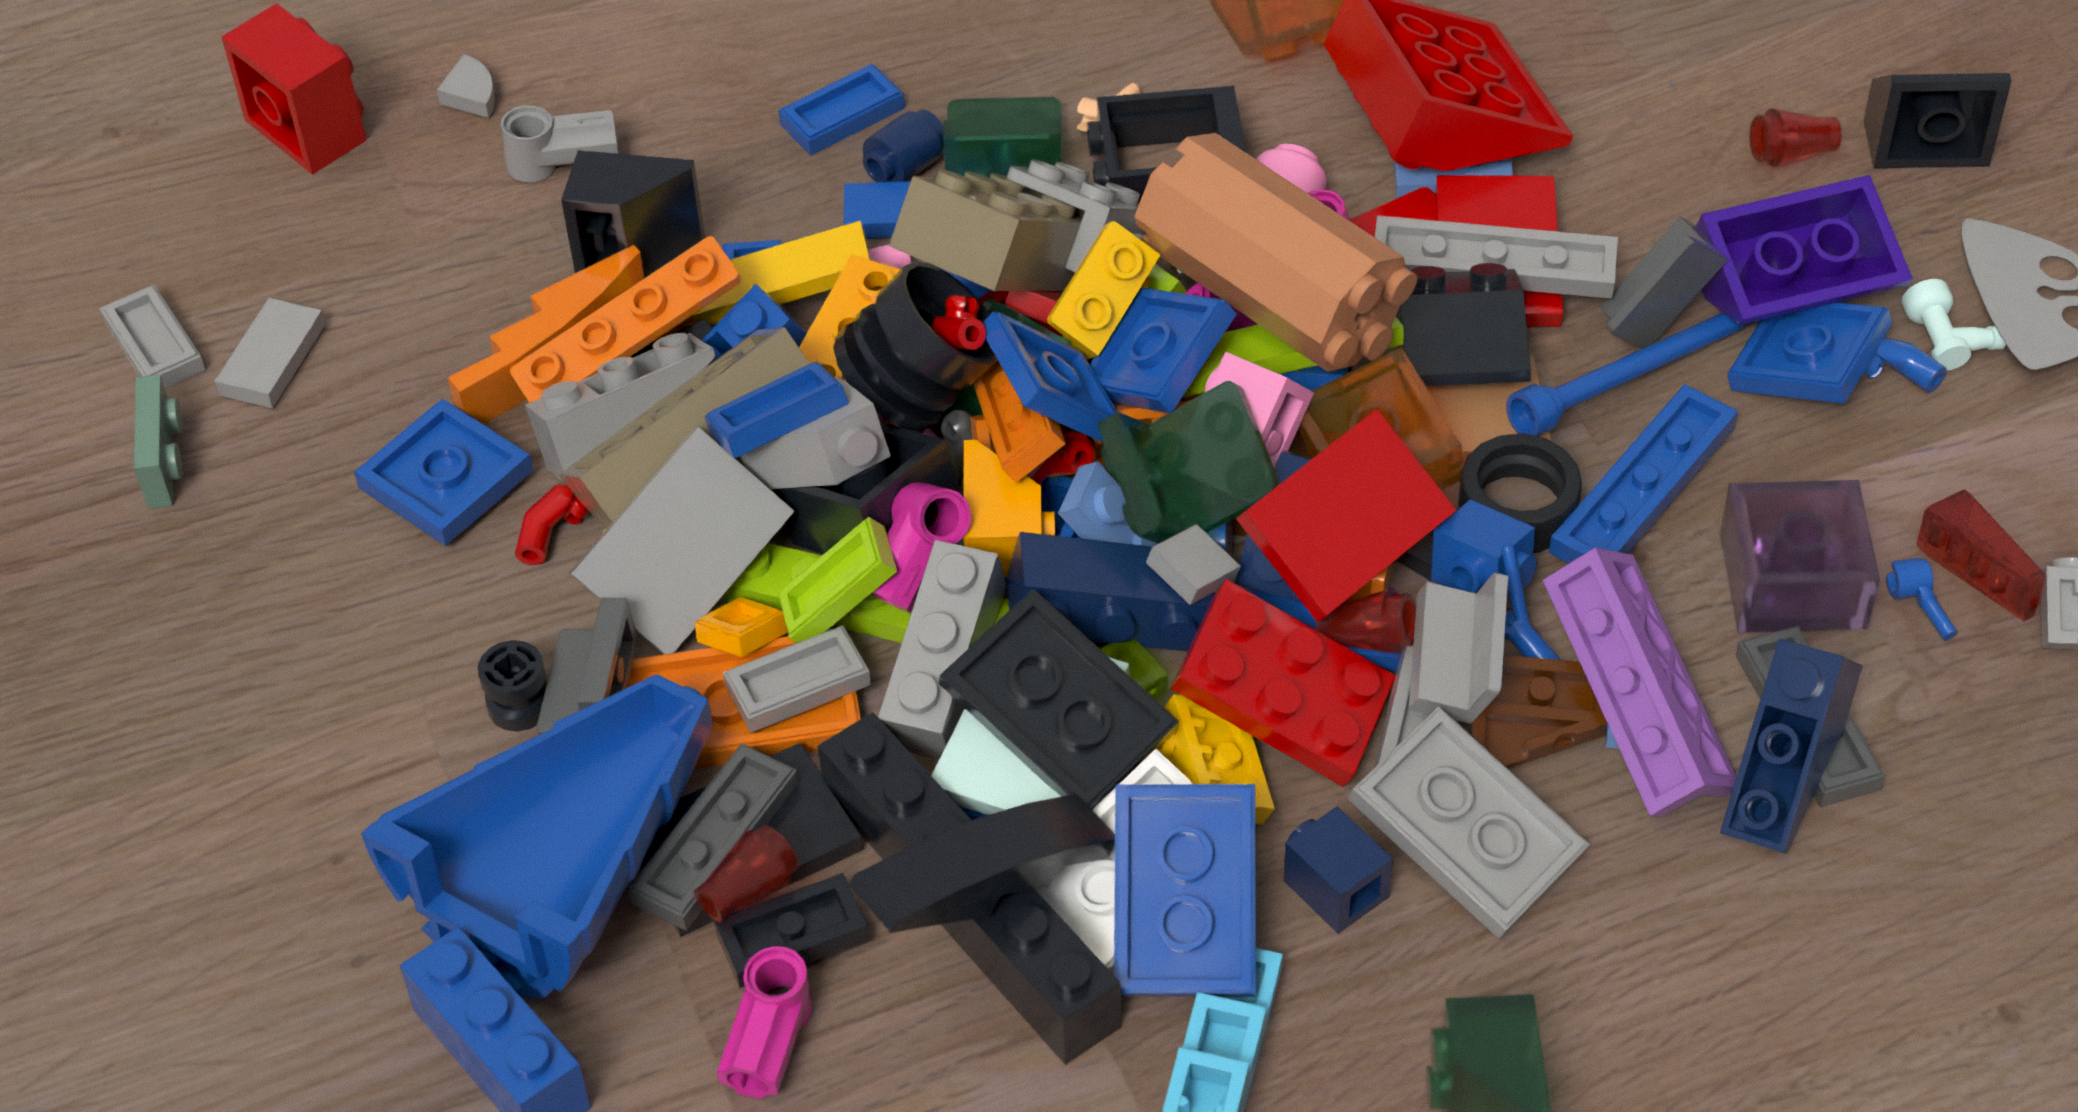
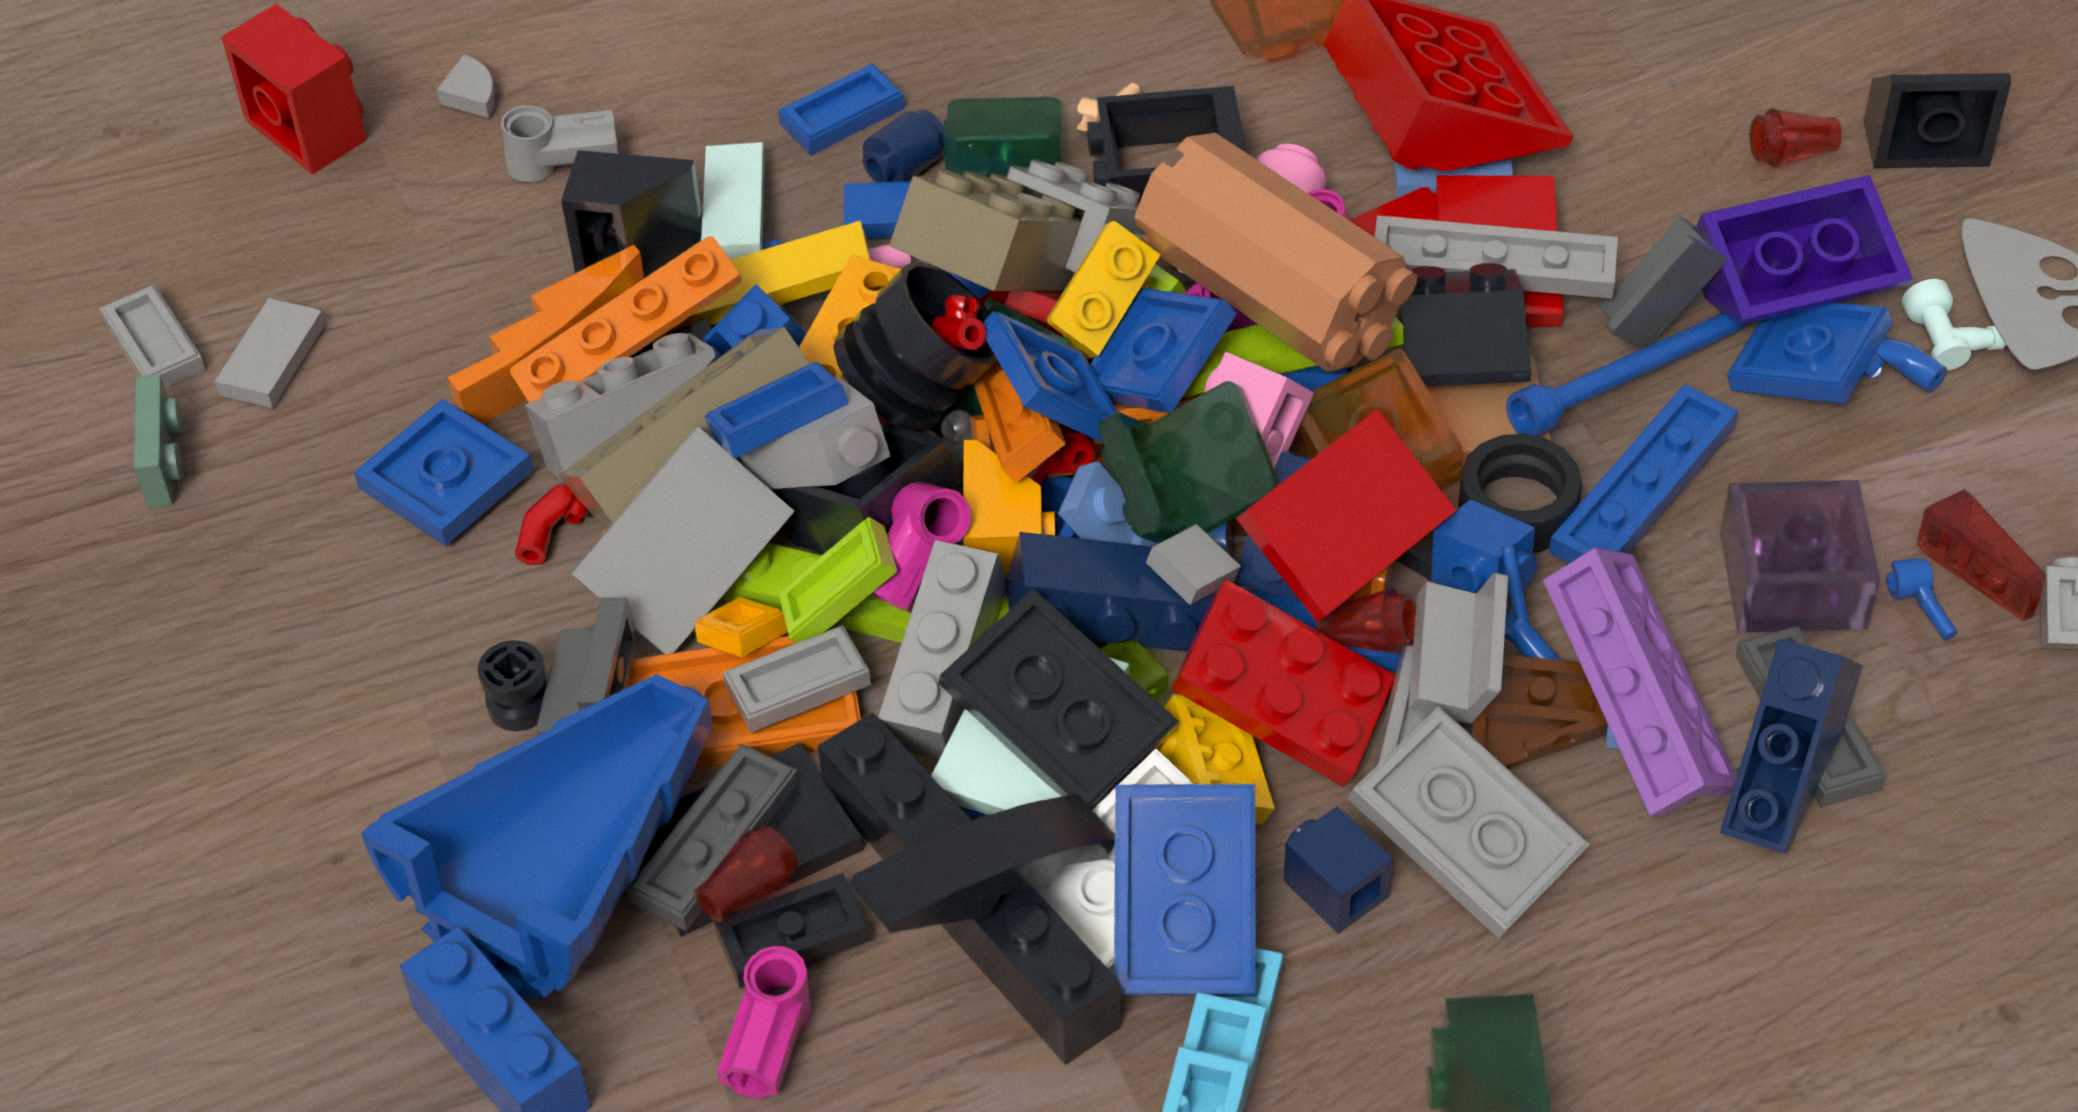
(734, 197): none -> light aqua tile

